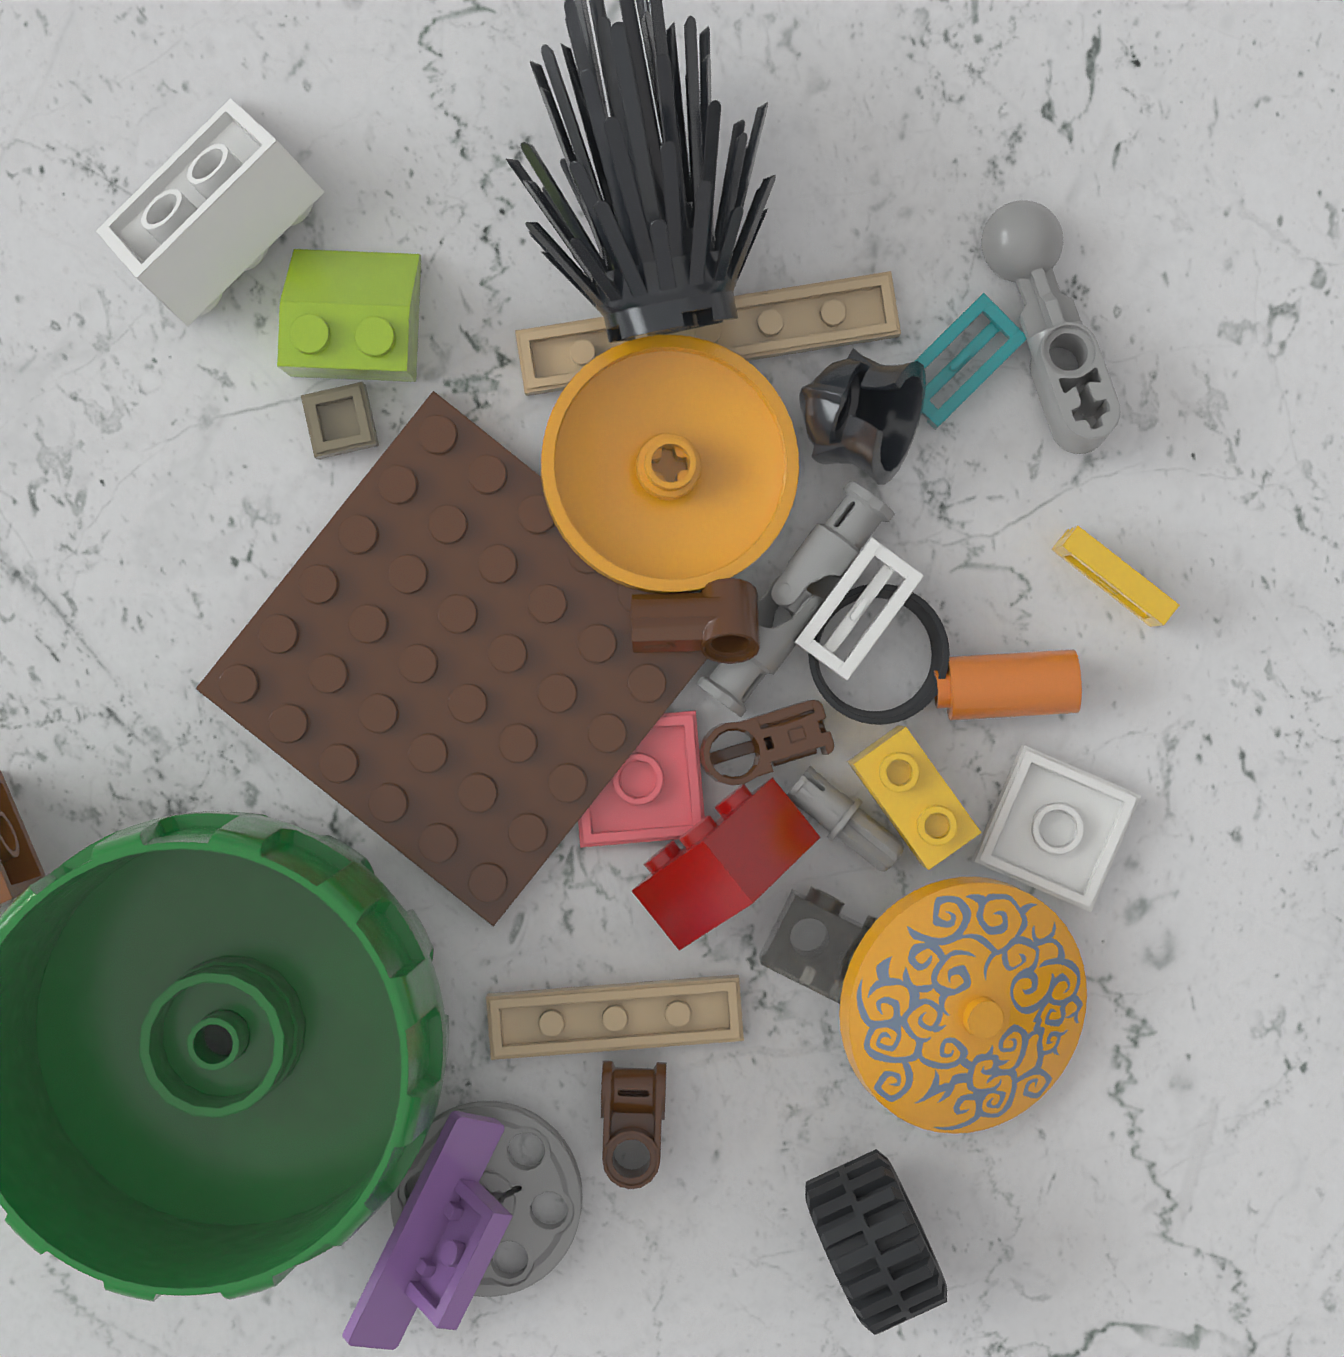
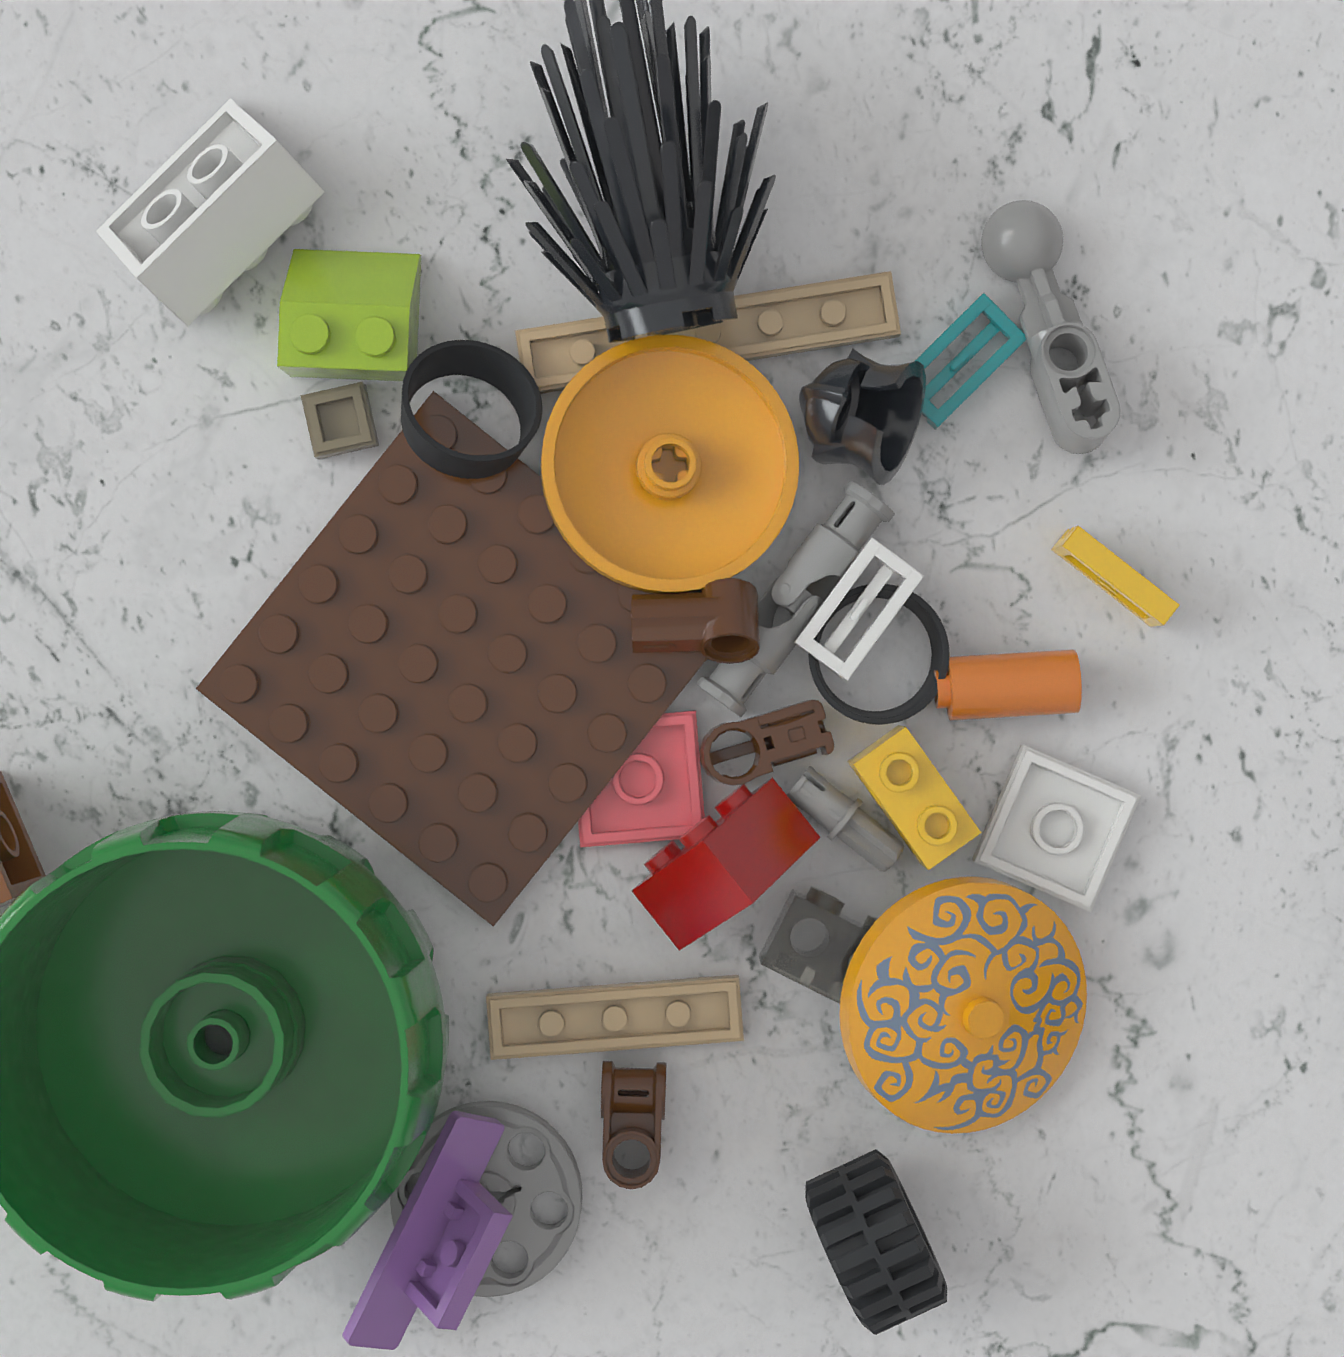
(484, 363): none -> black tyre

